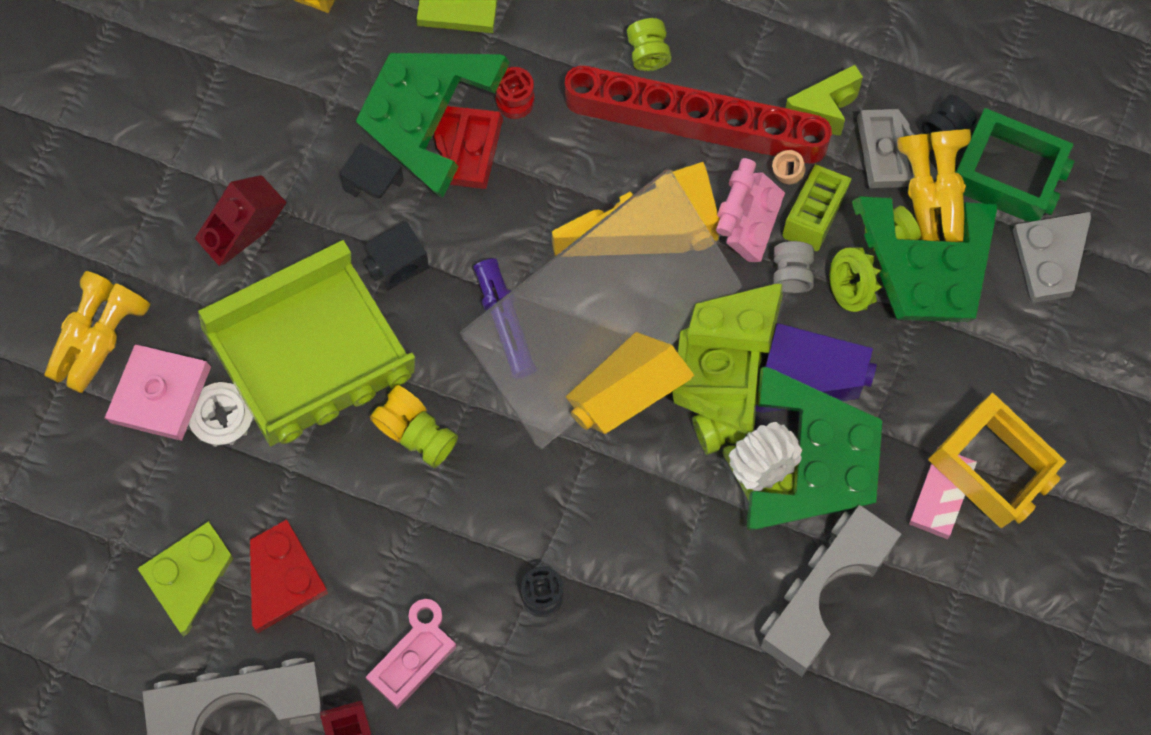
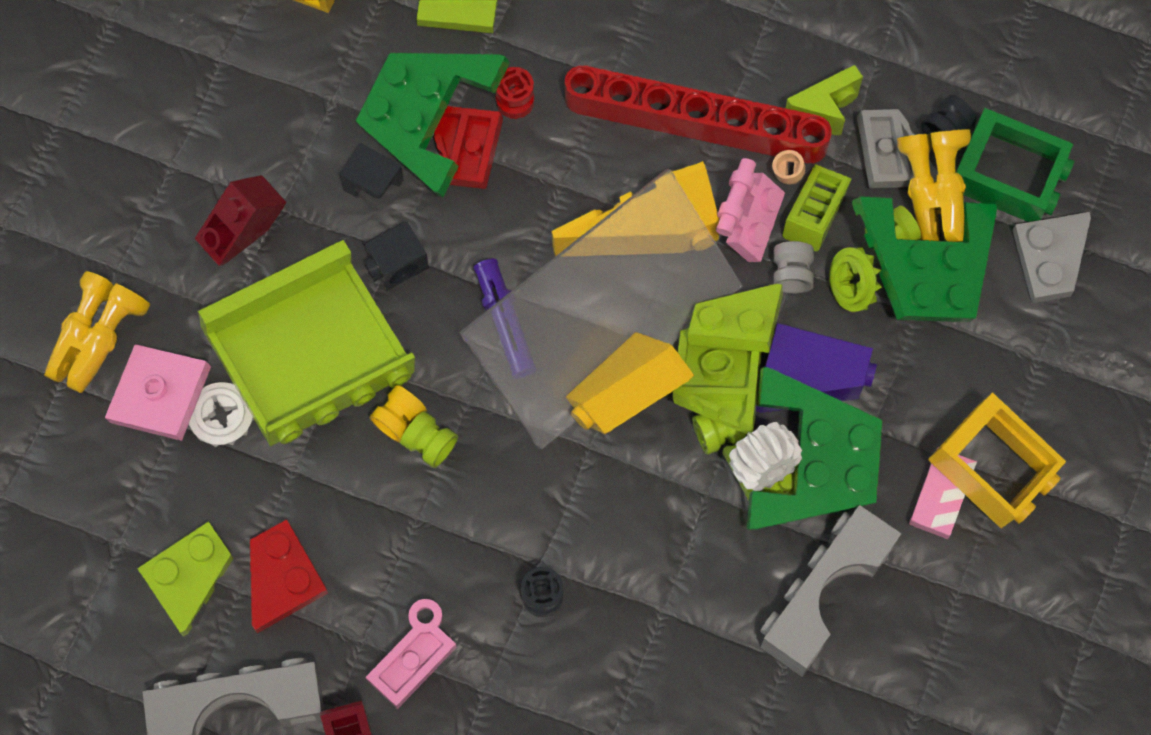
(649, 45): lime wheel -> none

